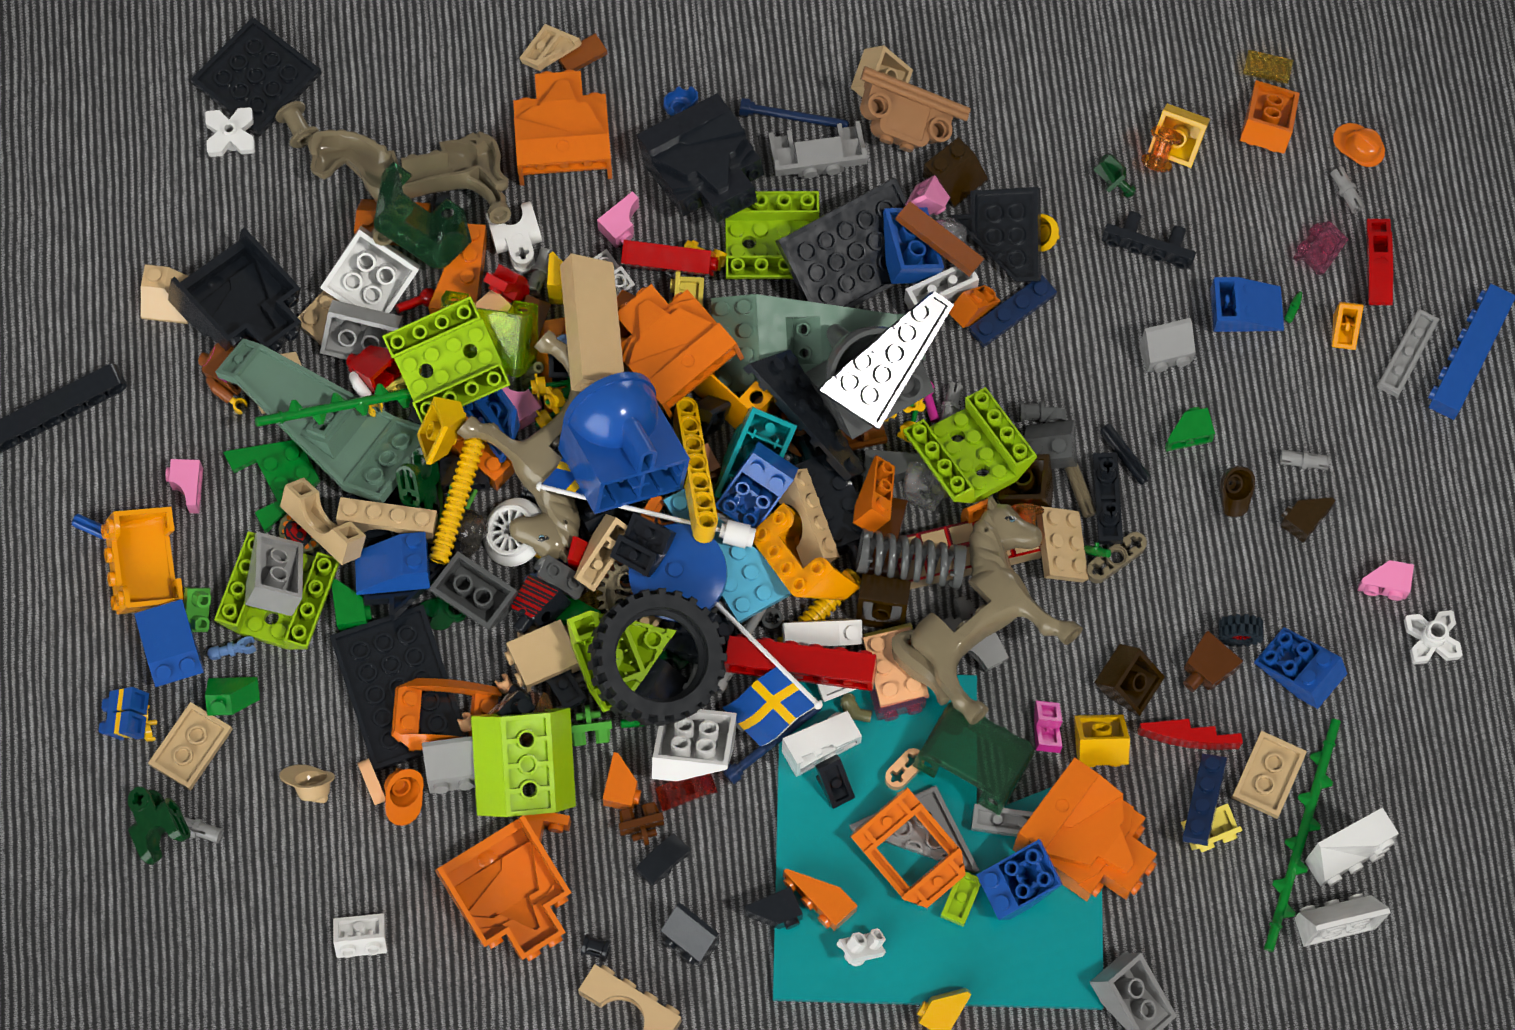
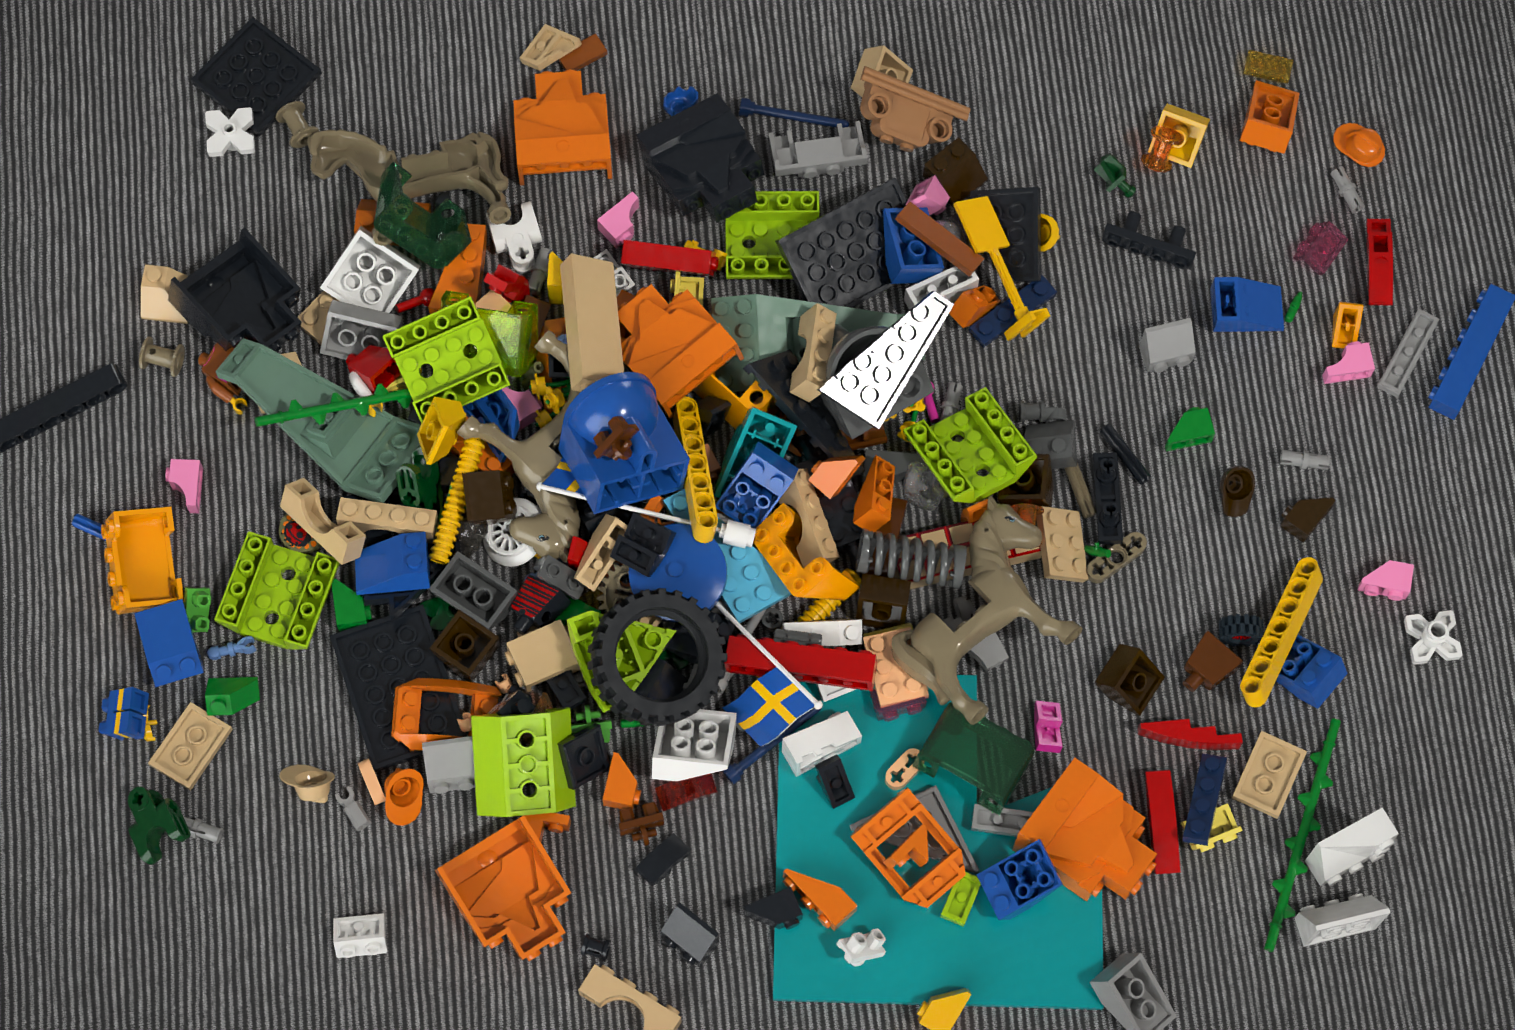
(161, 356): none -> dark tan hose
(275, 574): light grey slope -> none
(280, 465): green wing -> none
(354, 810): none -> light grey bar
(465, 646): none -> dark brown slope
(489, 497): none -> dark brown slope
(584, 756): none -> black plate
(617, 443): none -> reddish brown hips
(802, 638): none -> dark grey axle
(817, 328): none -> tan arch
(834, 473): none -> orange slope
(849, 704): olive arm -> none
(913, 847): none -> orange slope
(988, 236): none -> yellow piece
(1102, 740): yellow slope -> none
(1162, 821): none -> red slope
(1281, 632): none -> yellow beam
(1354, 365): none -> bright pink arch

